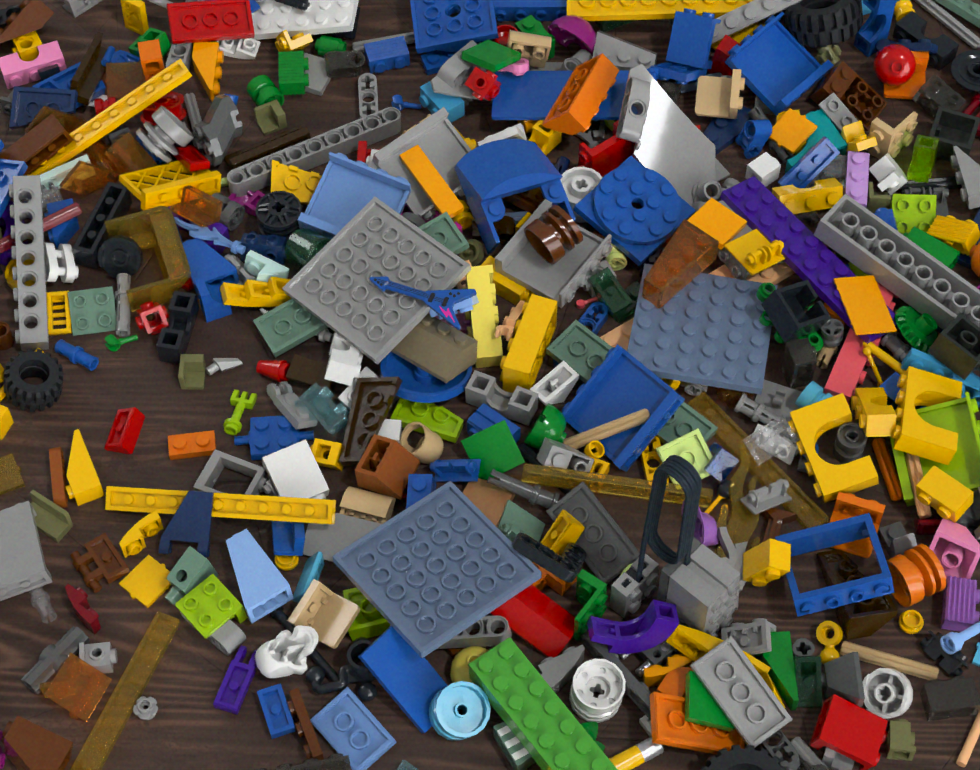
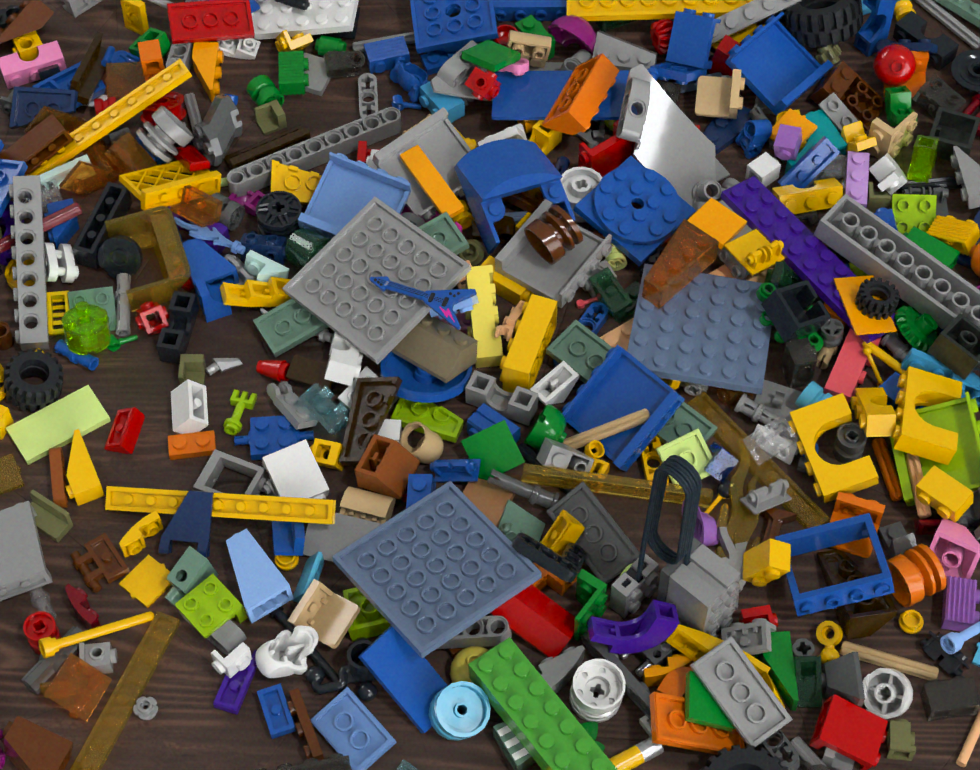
(39, 626): none -> red wheel
(49, 646): none -> yellow piece
(56, 424): none -> yellowish green tile
(86, 328): none -> clear neon green brick
(189, 407): none -> white brick
(232, 663): none -> white bracket
(410, 78): none -> blue hair
(661, 34): none -> red gear
(749, 614): none -> red bracket
(781, 275): none -> clear green slope
(787, 142): none -> medium lavender brick
(876, 307): none -> black tyre
(897, 104): none -> green brick

